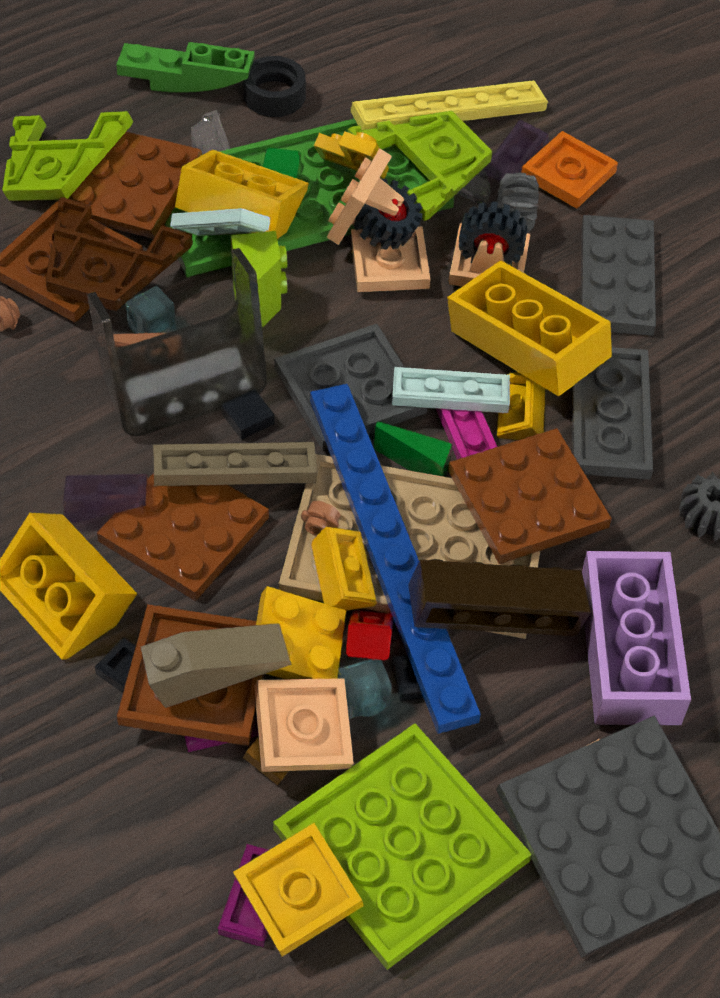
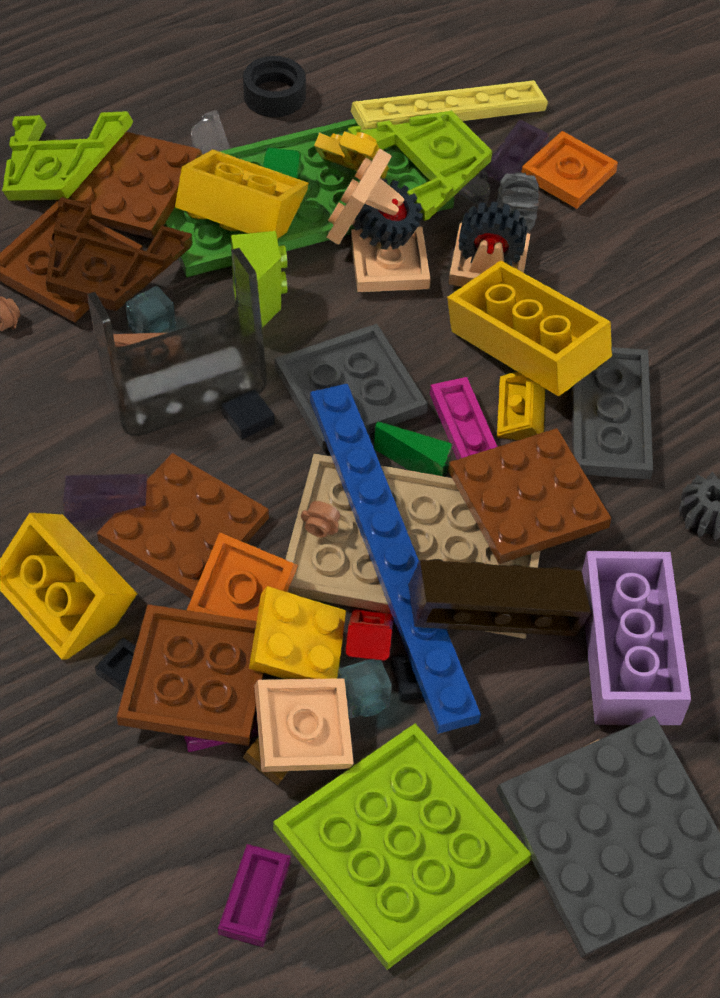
(196, 70): bright green slope -> none
(211, 660): dark tan slope -> none
(220, 222): light aqua tile -> none
(234, 463): dark tan plate -> none
(237, 577): none -> orange plate
(298, 889): yellow plate -> none
(343, 569): yellow slope -> none
(451, 390): light aqua tile -> none
(619, 272): dark grey plate -> none

